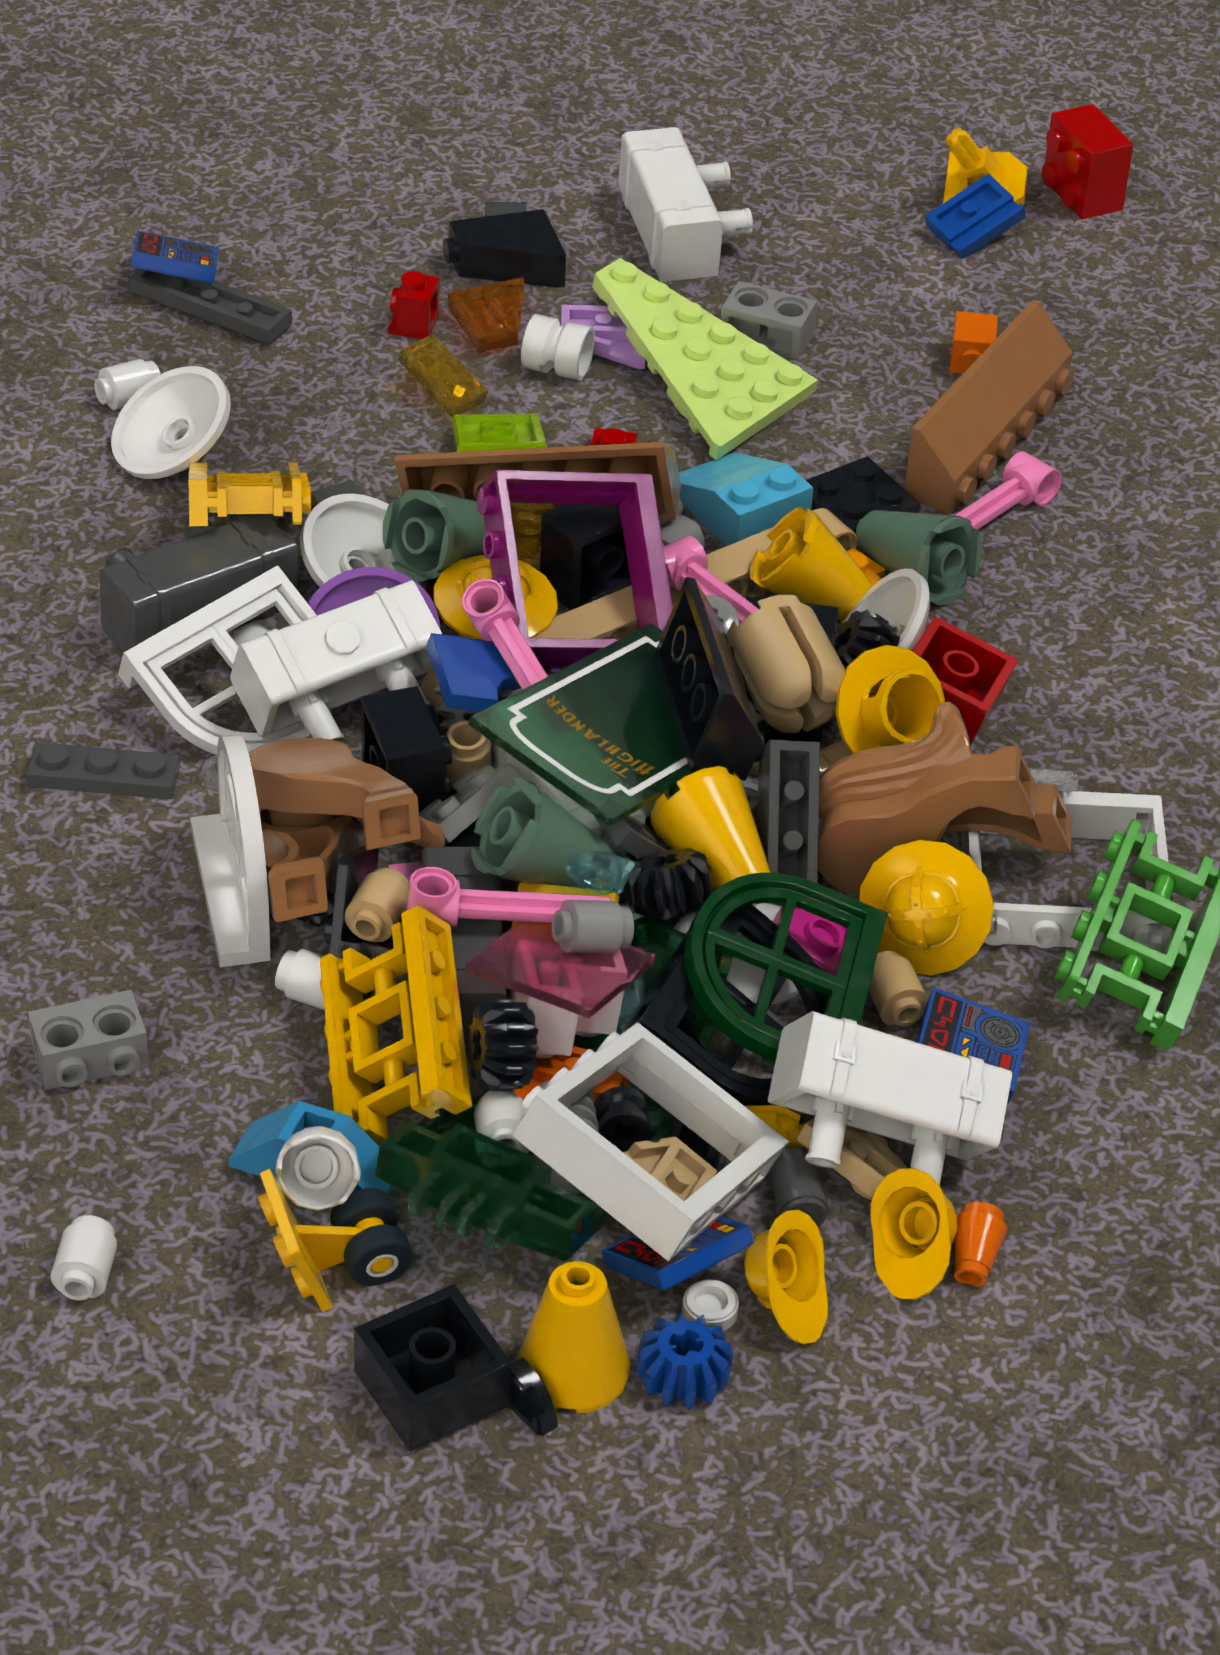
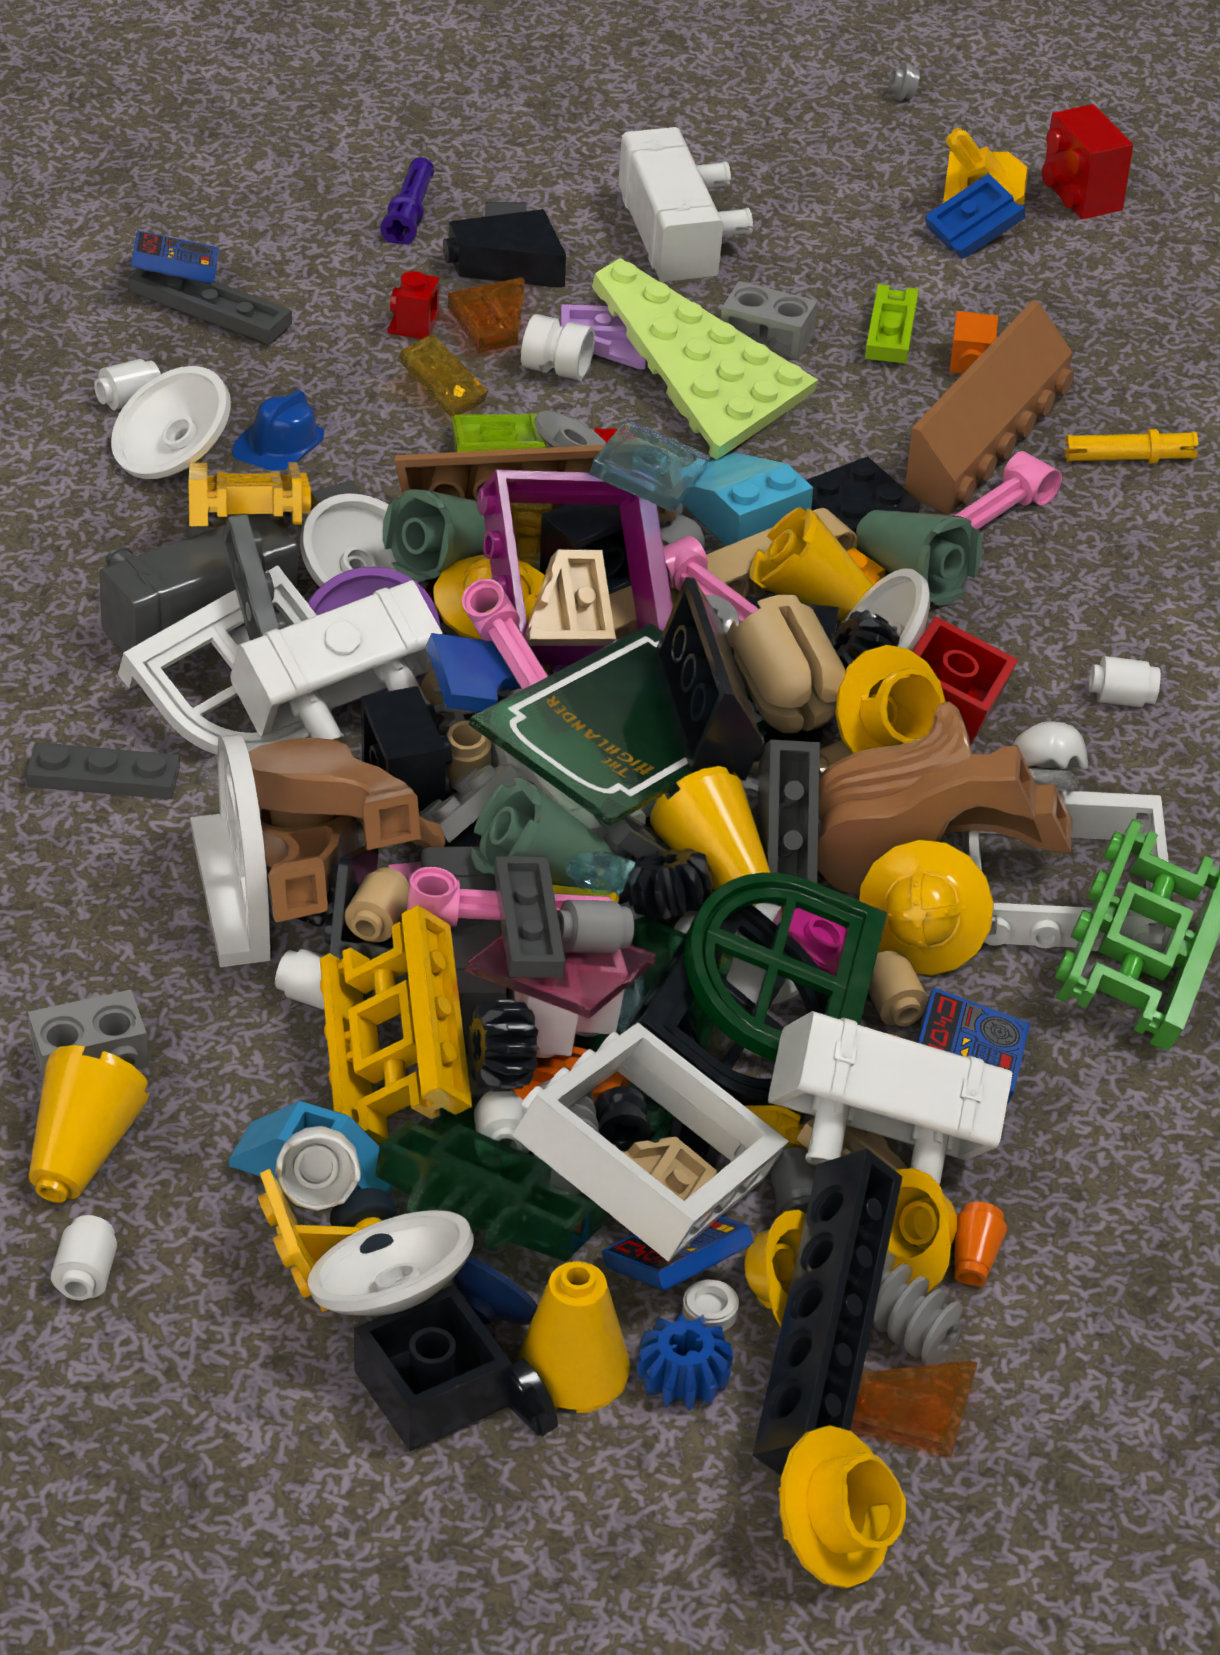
(81, 1118): none -> yellow cone
(251, 584): none -> dark grey plate
(280, 434): none -> blue piece
(407, 207): none -> dark purple pin
(418, 1264): none -> white dish
(493, 1294): none -> dark blue dish
(529, 917): none -> dark grey plate
(565, 431): none -> light grey dish
(572, 602): none -> tan wing
(649, 465): none -> clear light blue tile
(829, 1303): none -> black brick
(839, 1506): none -> yellow helmet
(891, 324): none -> lime plate
(904, 81): none -> light grey plate
(913, 1318): none -> light grey piece
(915, 1405): none -> clear orange wing
(1052, 746): none -> white hair
(1125, 682): none -> white brick
(1131, 446): none -> yellow pin

